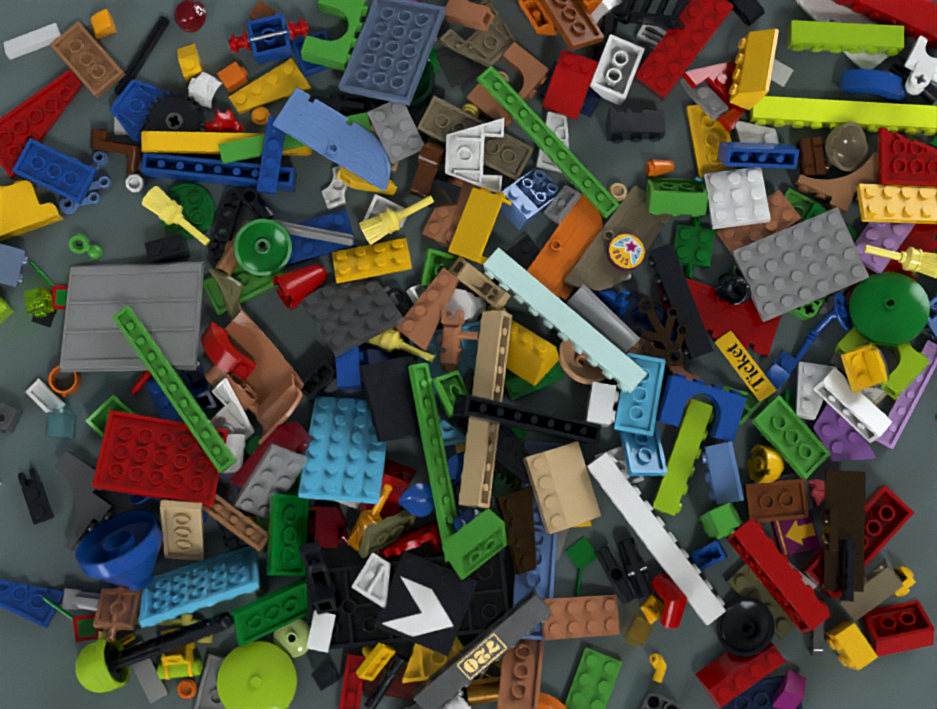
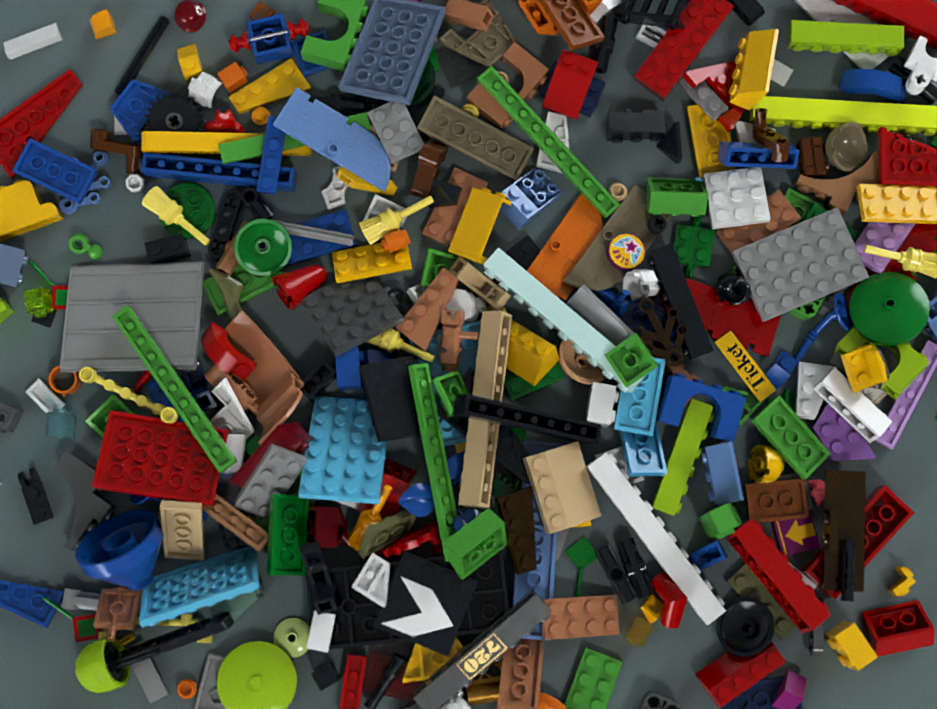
(87, 59): medium nougat plate -> none
(167, 414): none -> light yellow bar
(179, 662): piece -> none
(270, 612): green plate -> none
(375, 660): yellow tile -> none
(395, 240): none -> orange brick
(466, 154): white wing -> none
(562, 204): light grey plate -> none
(616, 69): white slope -> none
(631, 360): none -> bright green slope
(640, 283): none -> white hair
(658, 167): orange cone -> none
(658, 218): none -> black bush
(659, 666): yellow arm -> none
(671, 143): none -> black slope
(769, 138): none -> reddish brown beam
(878, 586): dark tan wedge -> none

